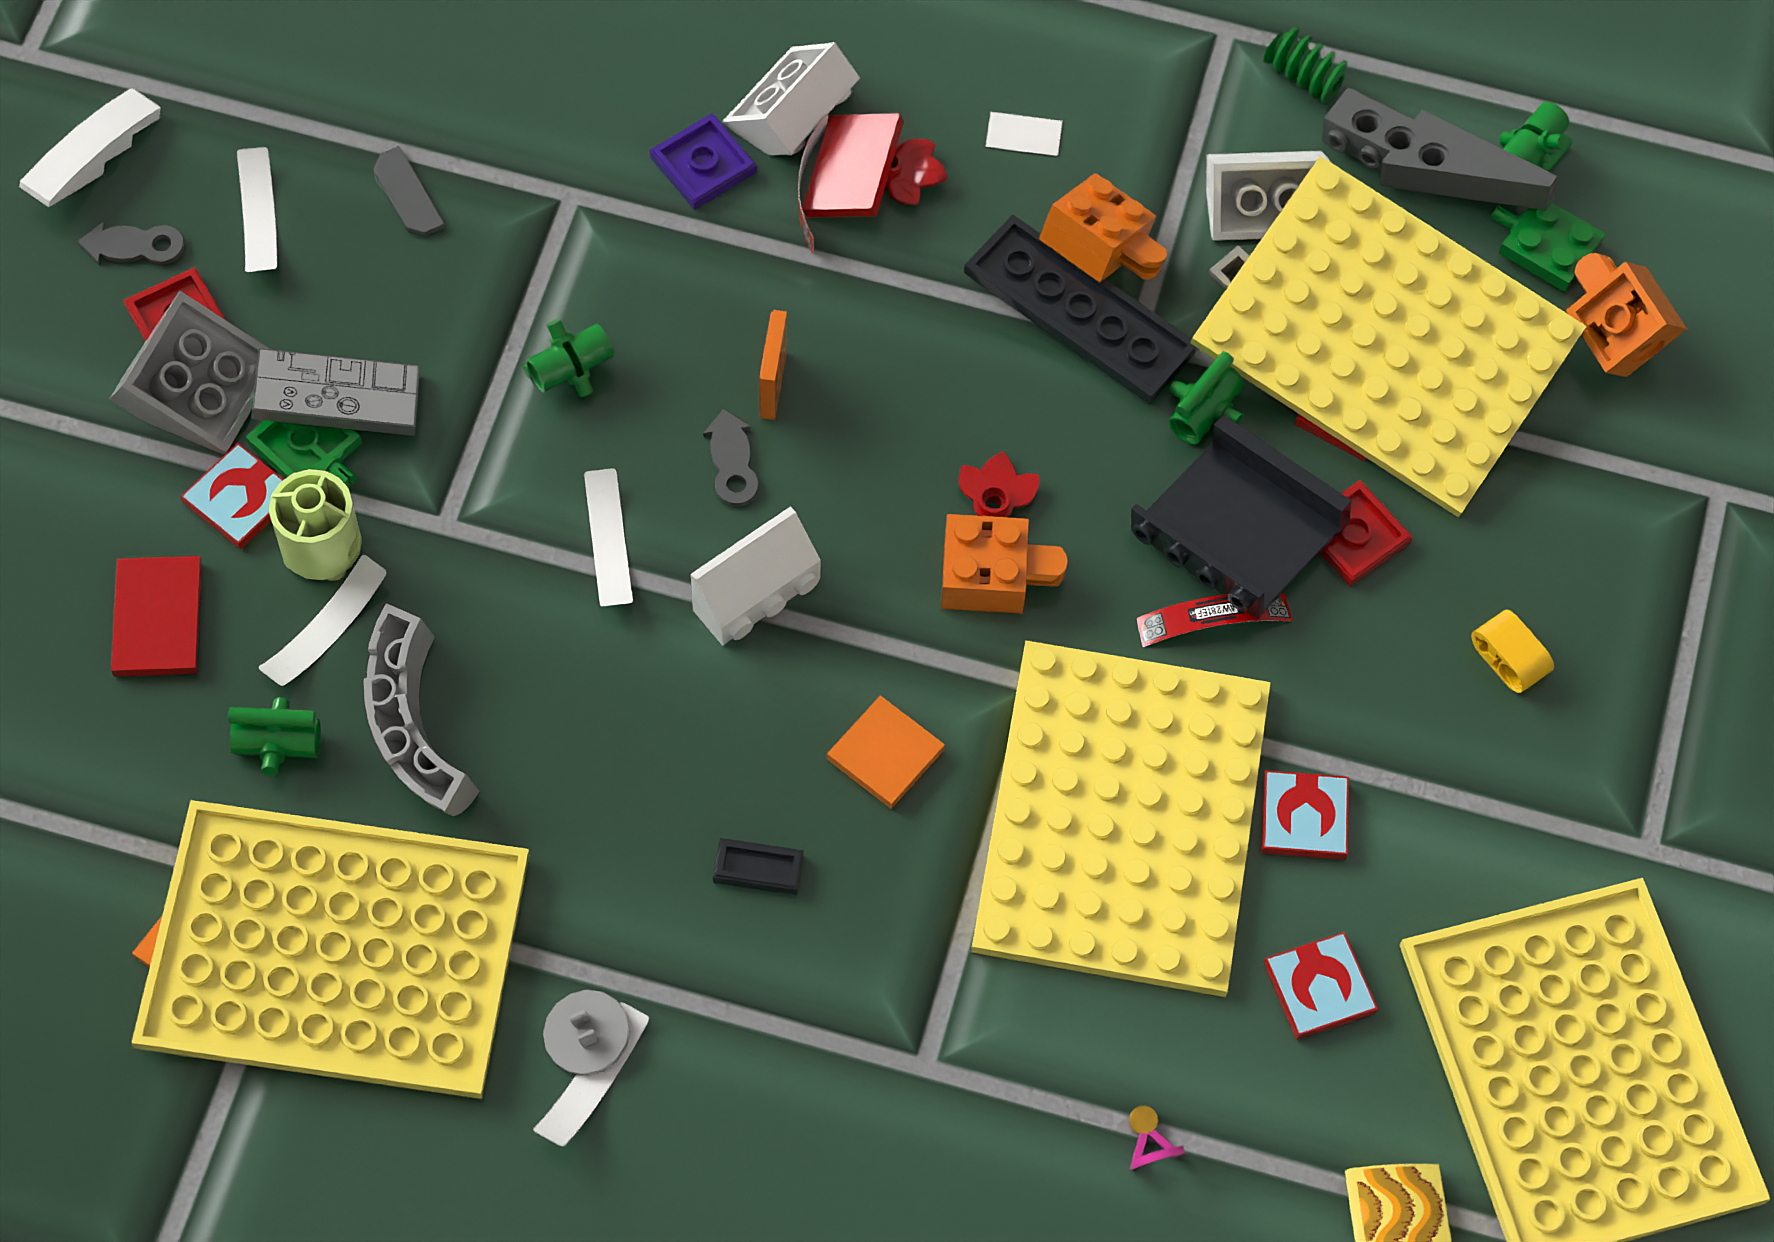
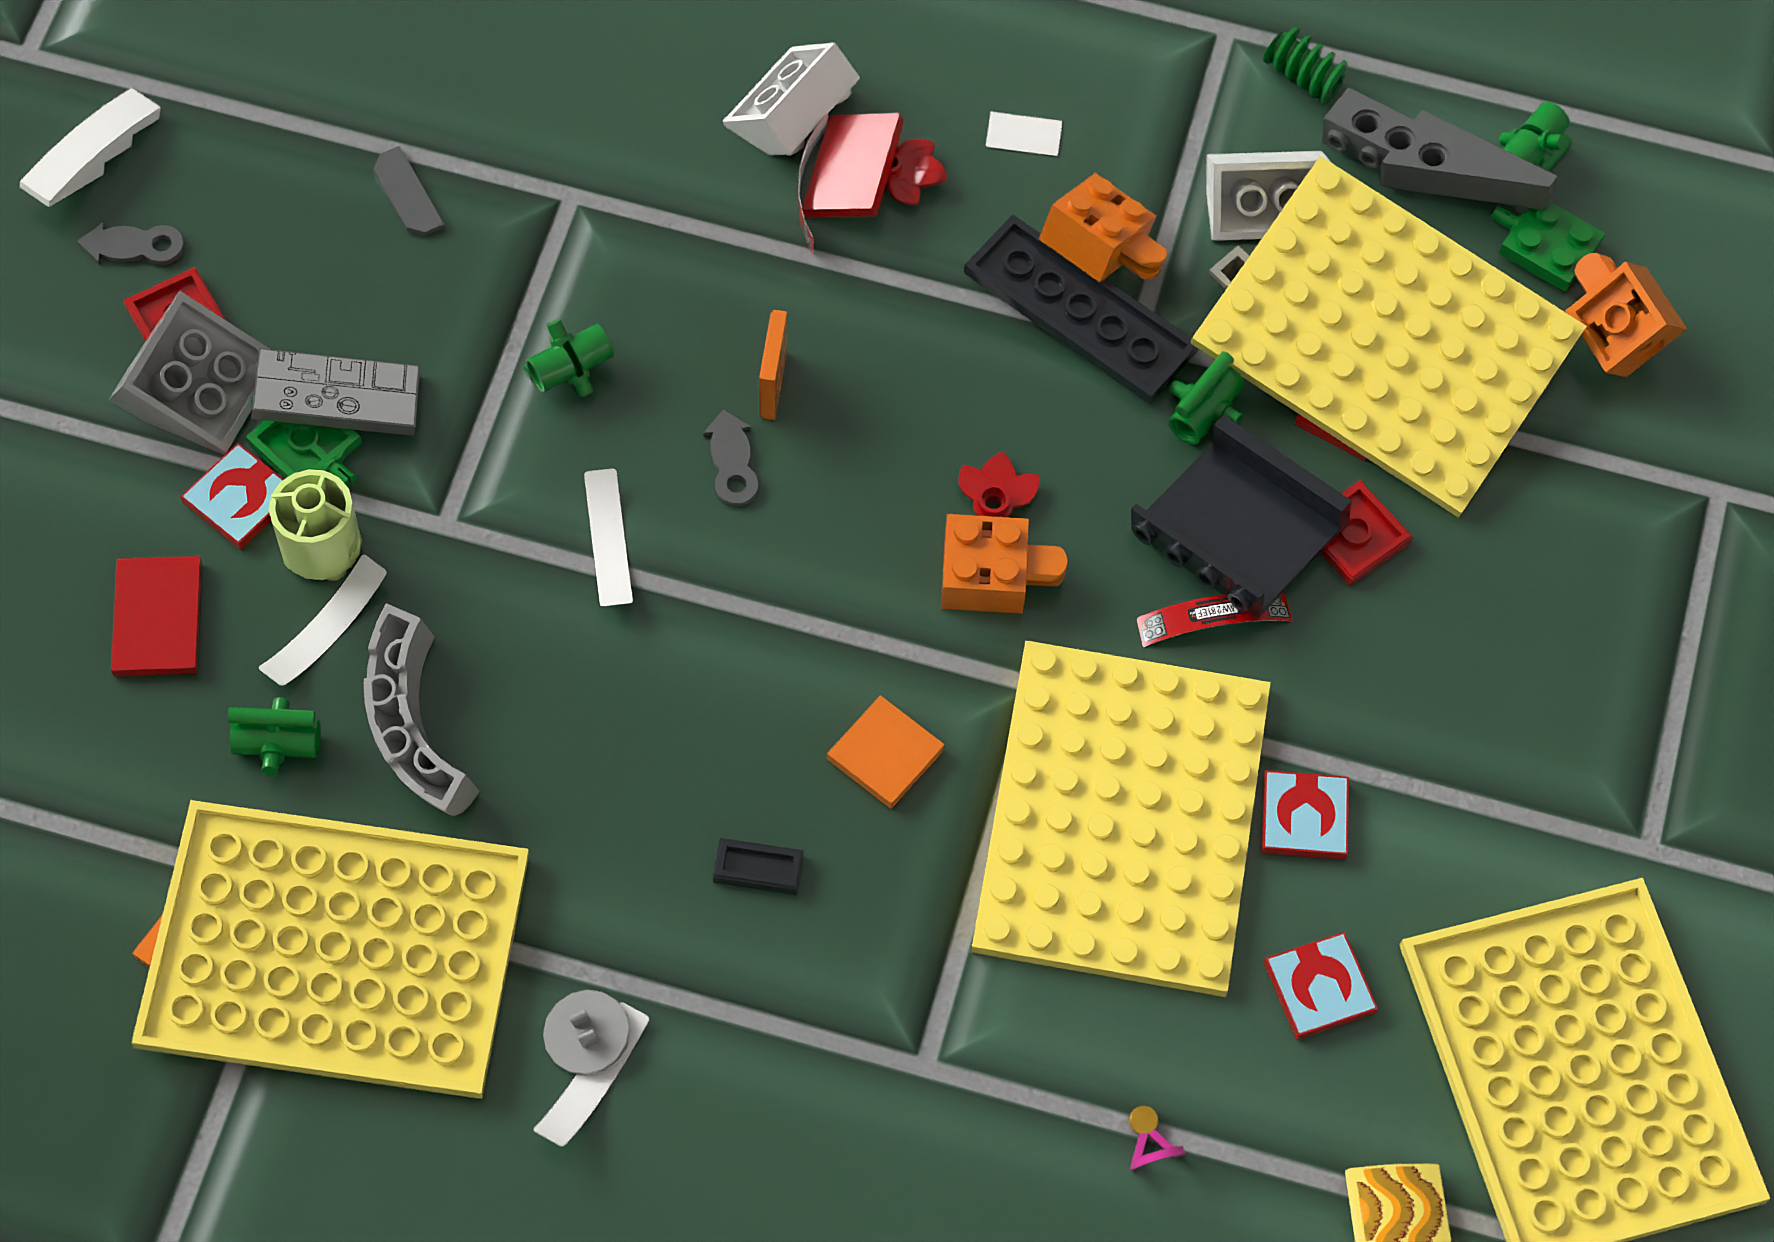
(257, 209): white sticker -> none
(703, 161): dark purple tile -> none
(755, 577): white slope -> none
(1512, 651): yellow beam -> none

